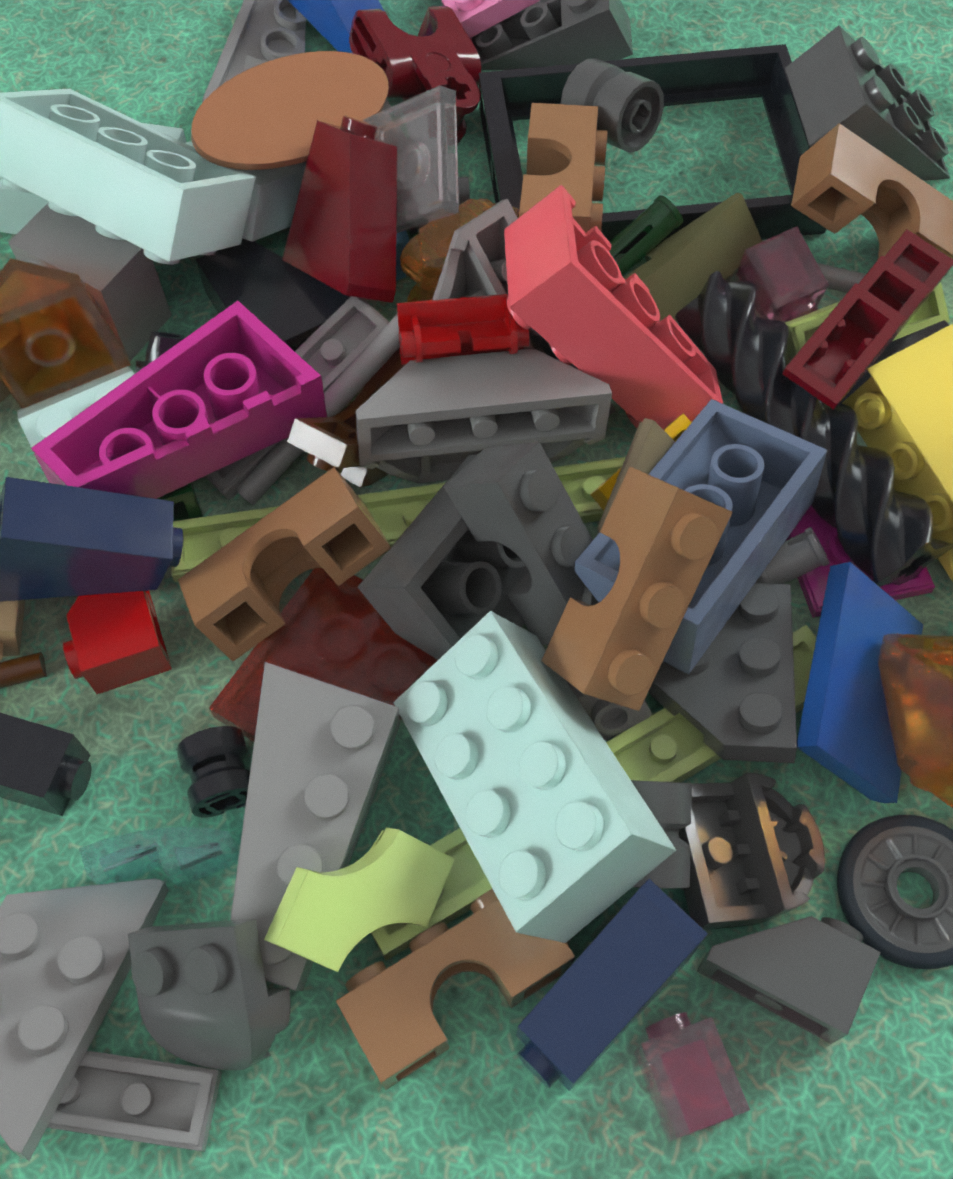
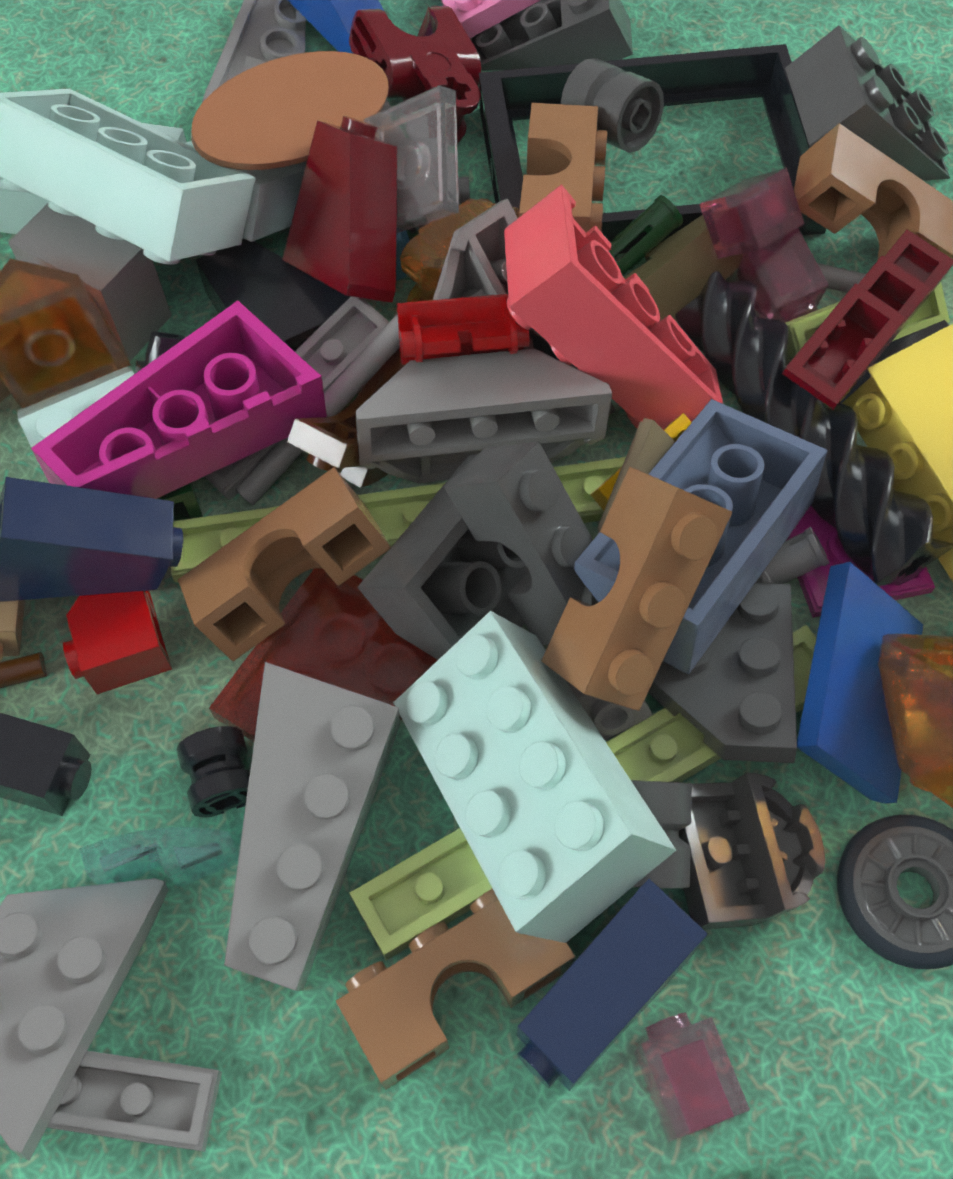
(207, 992): dark grey slope -> none
(334, 910): yellowish green tile -> none
(752, 213): none -> clear pink brick
(799, 971): dark grey slope -> none

